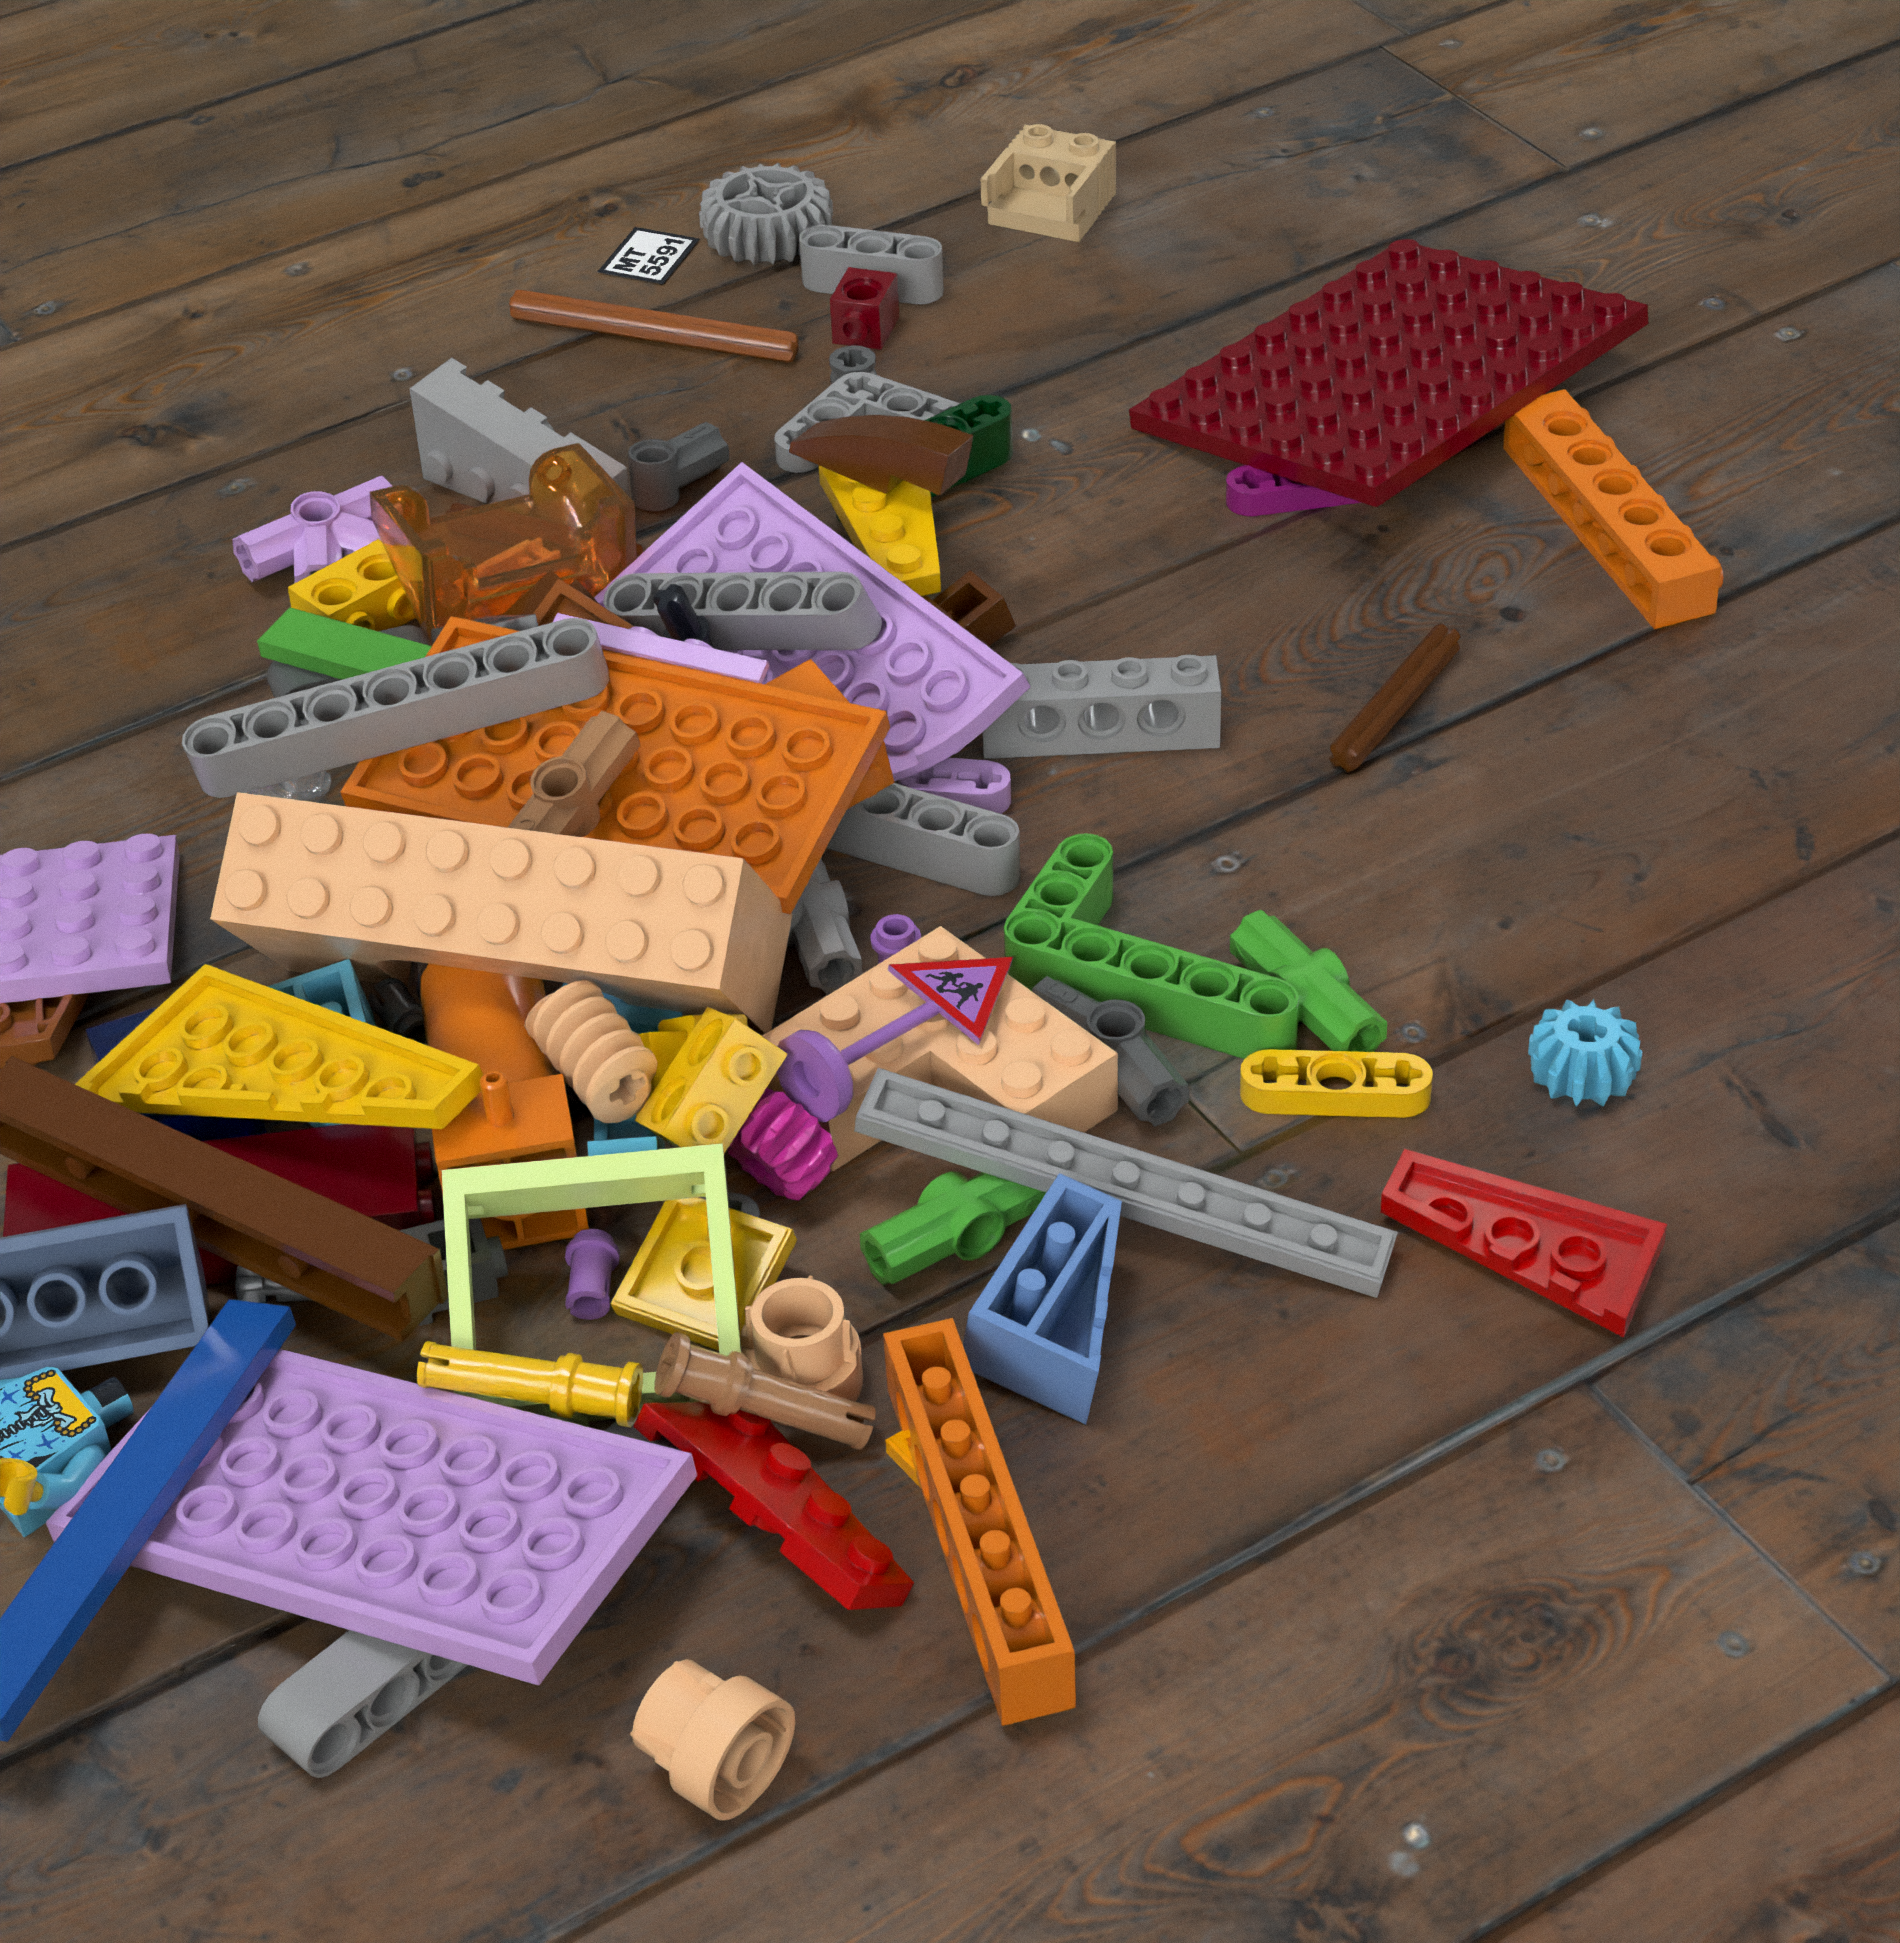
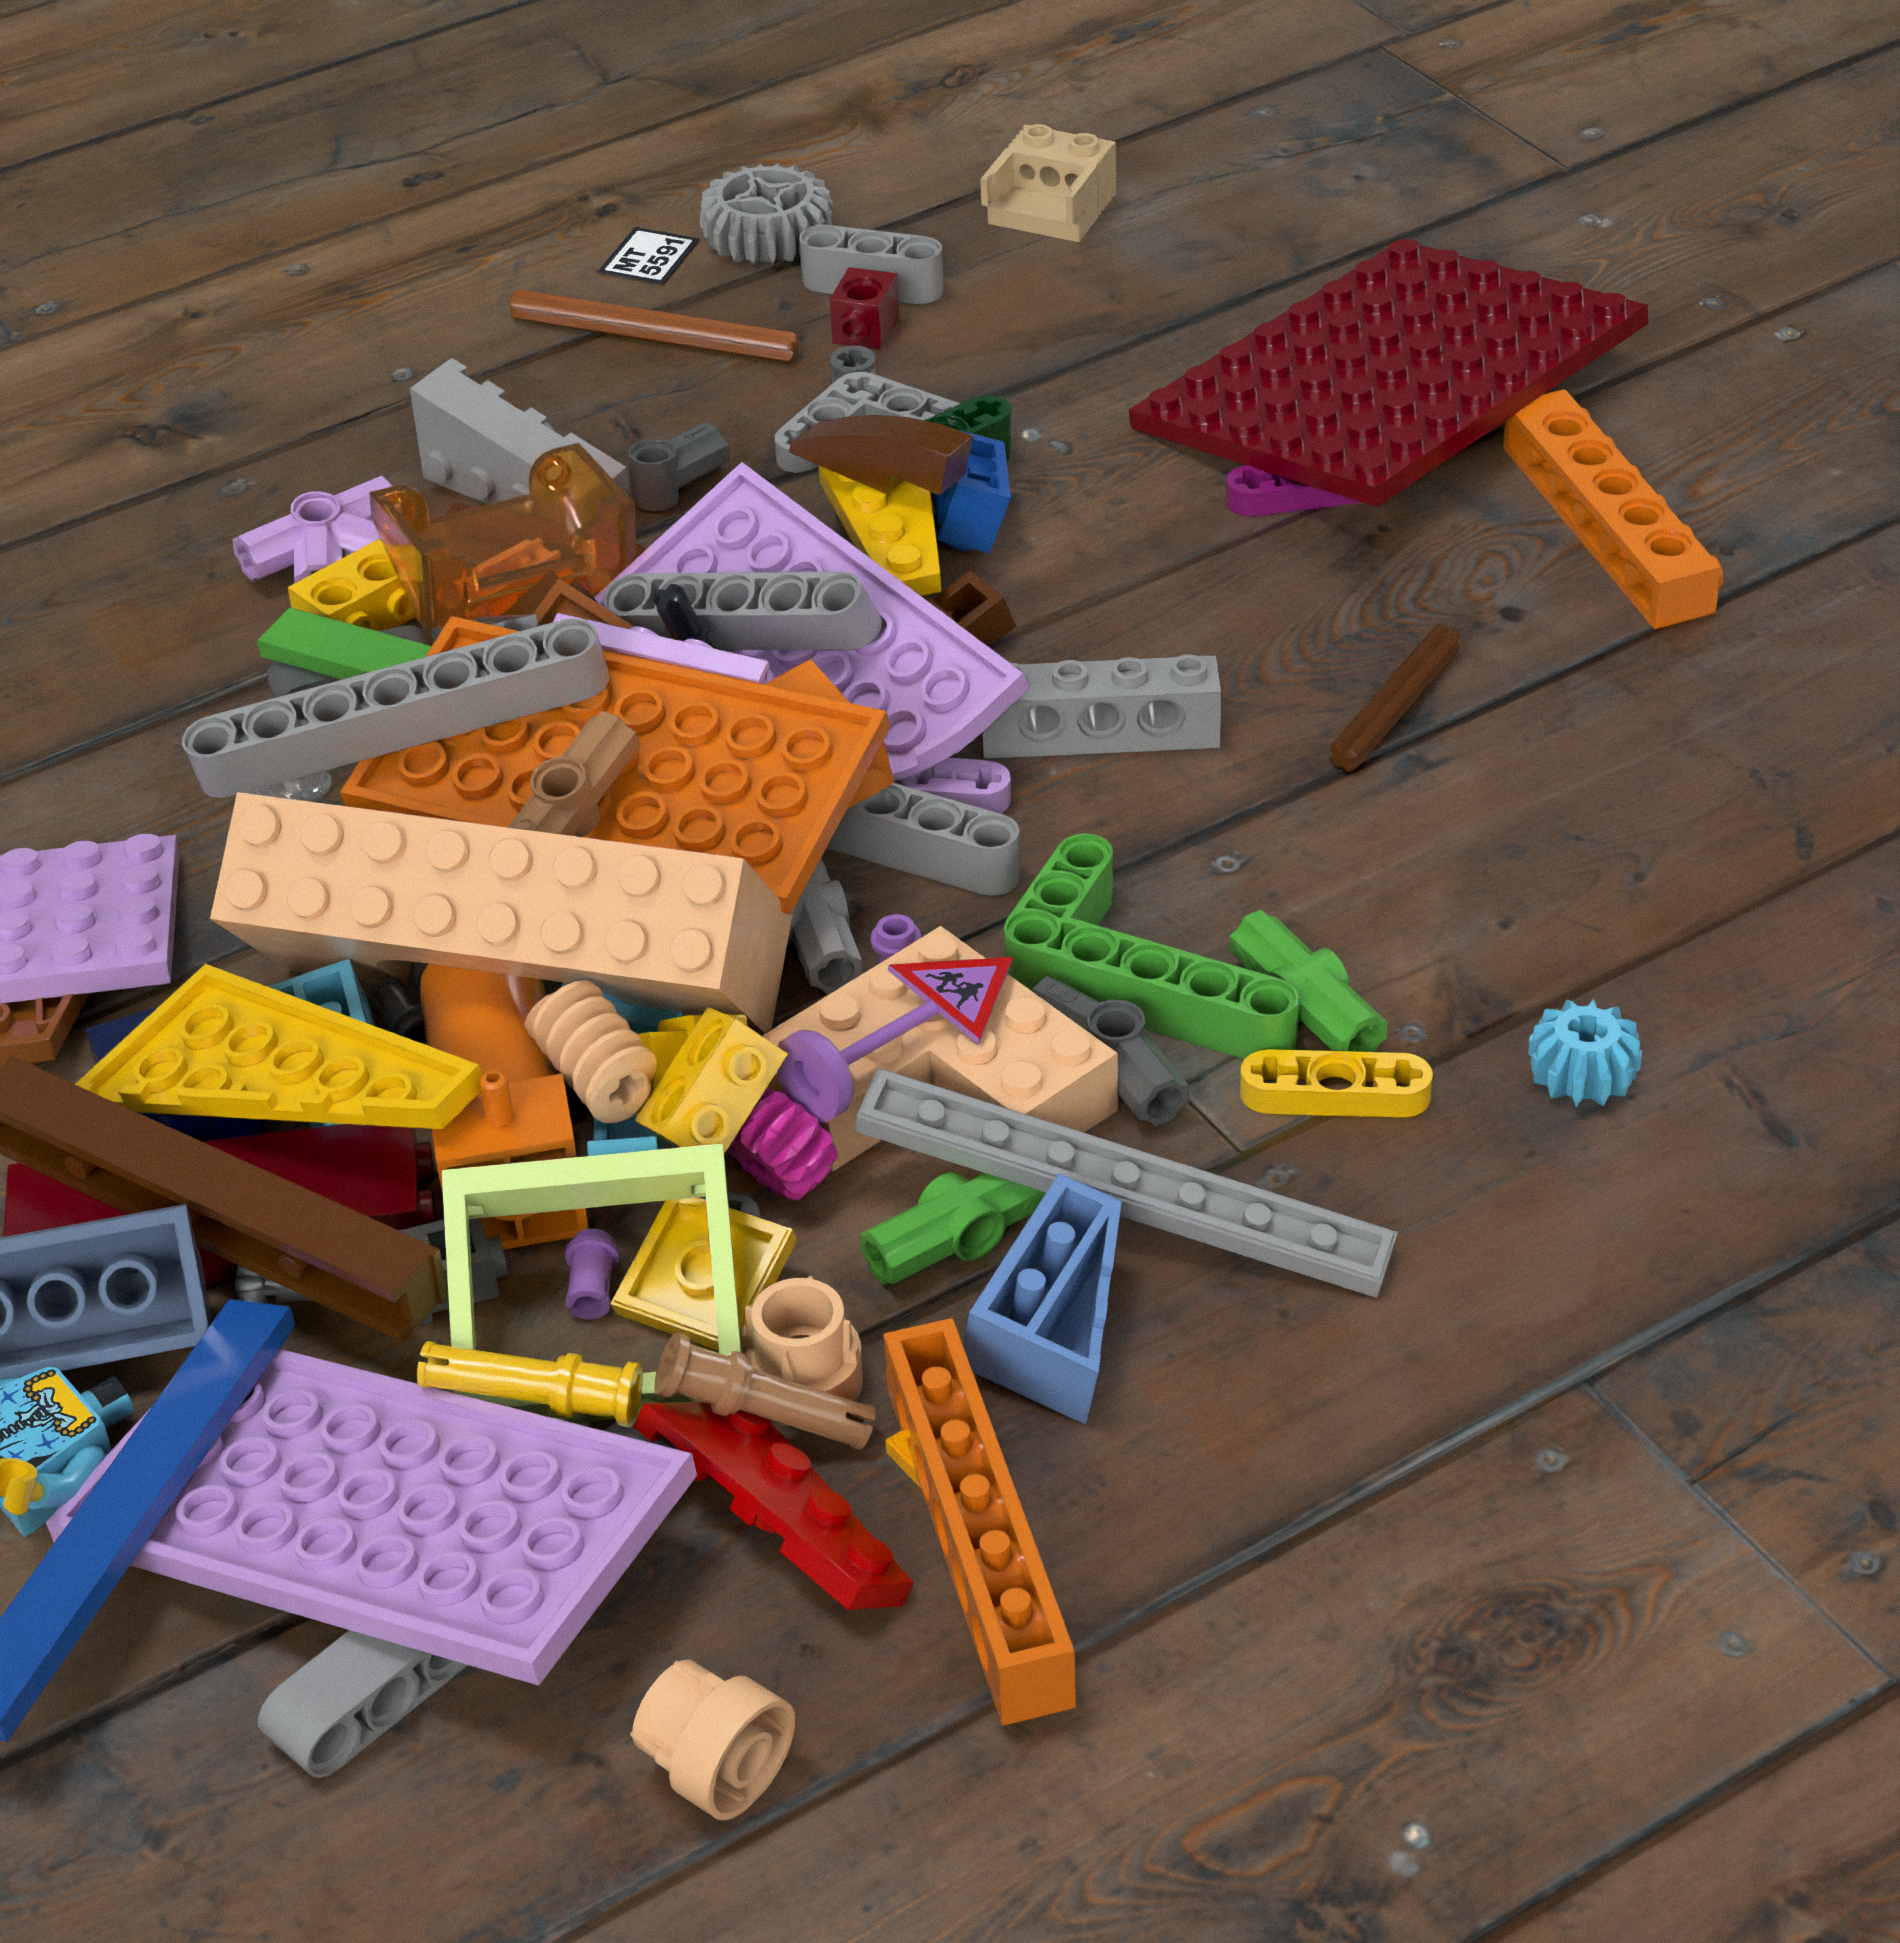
(974, 506): none -> blue brick
(1544, 1240): red wing -> none

